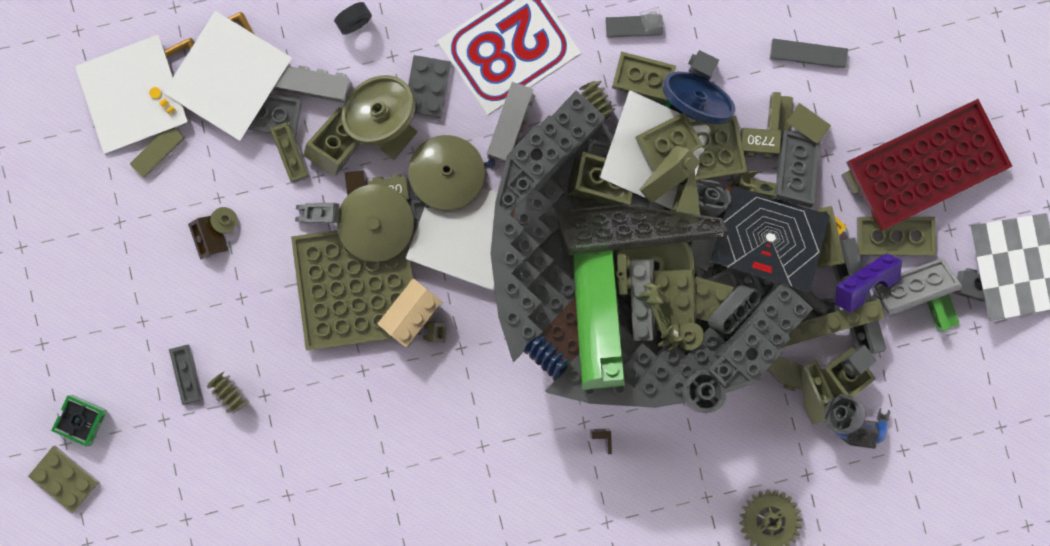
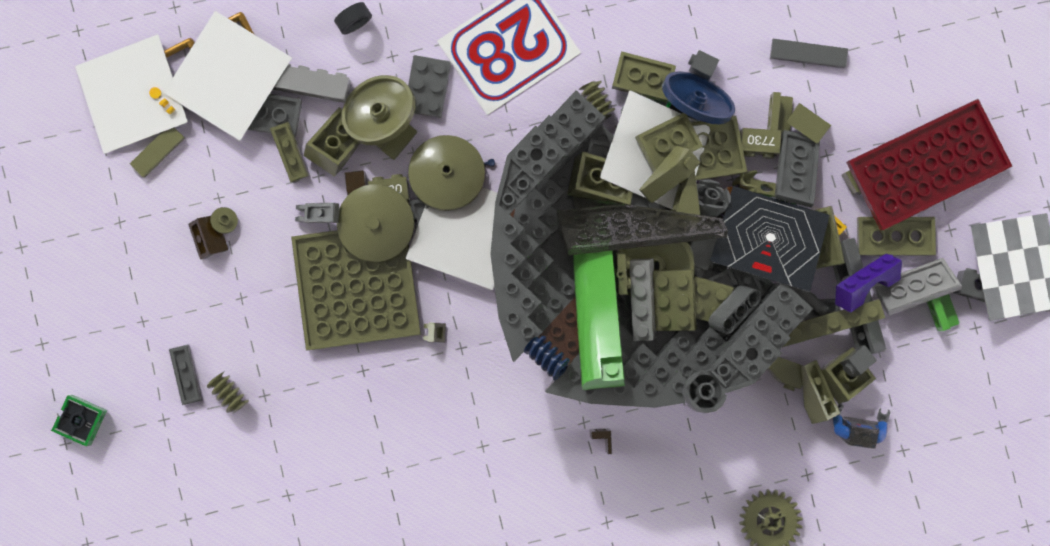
(63, 479): olive plate -> none
(410, 313): tan slope -> none
(510, 121): light grey brick -> none
(628, 27): dark grey tile -> none
(651, 18): clear plate -> none
(657, 297): olive piece -> none
(692, 336): olive piece -> none
(844, 414): dark grey cylinder -> none

